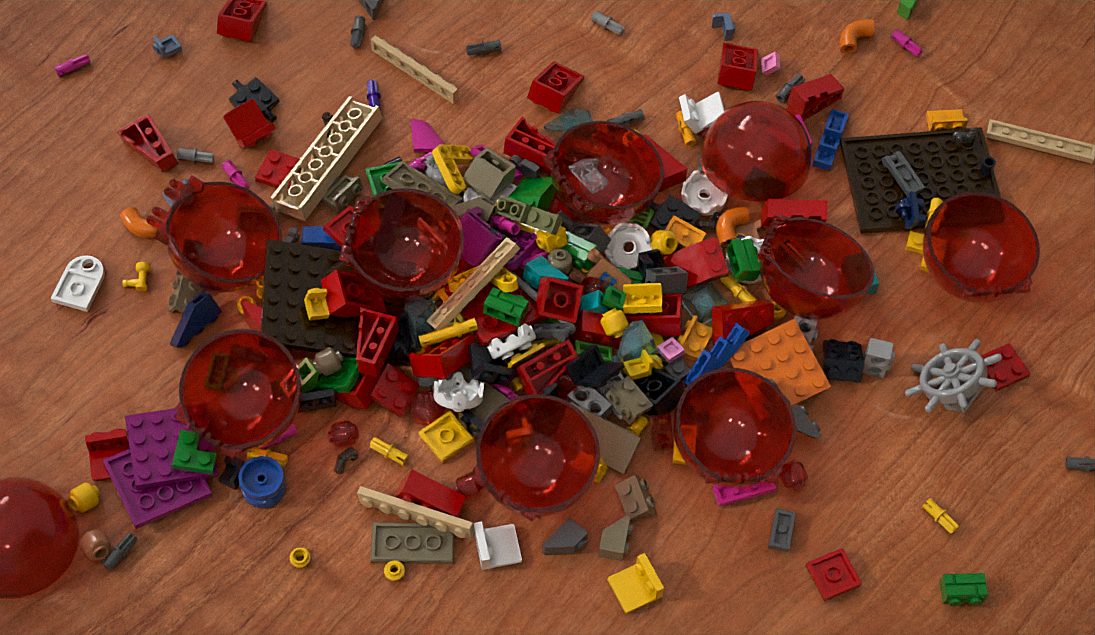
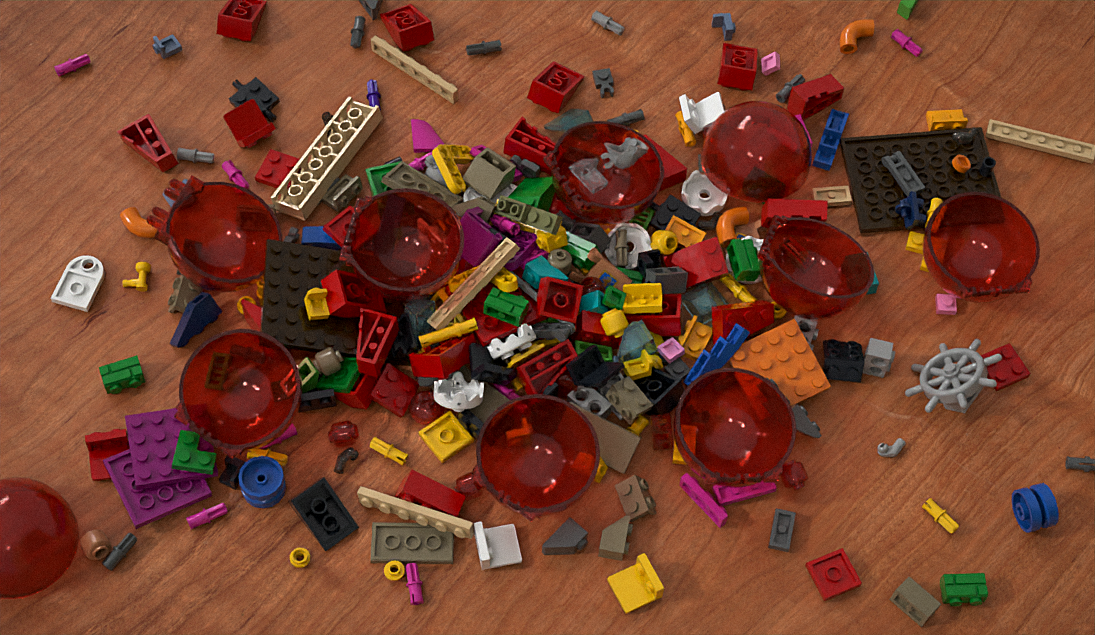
(84, 497): yellow head -> none
(122, 375): none -> green brick
(206, 515): none -> dark pink axle
(323, 513): none -> black slope
(408, 27): none -> red slope
(414, 584): none -> dark pink axle
(603, 80): none -> dark grey plate
(621, 248): none -> dark tan axle
(625, 154): none -> light grey helmet
(704, 500): none -> dark pink plate
(834, 195): none -> tan plate
(891, 451): none -> light grey arm
(915, 601): none -> dark tan hinge
(945, 304): none -> bright pink plate
(961, 163): none -> orange tile
(1035, 507): none -> blue wheel

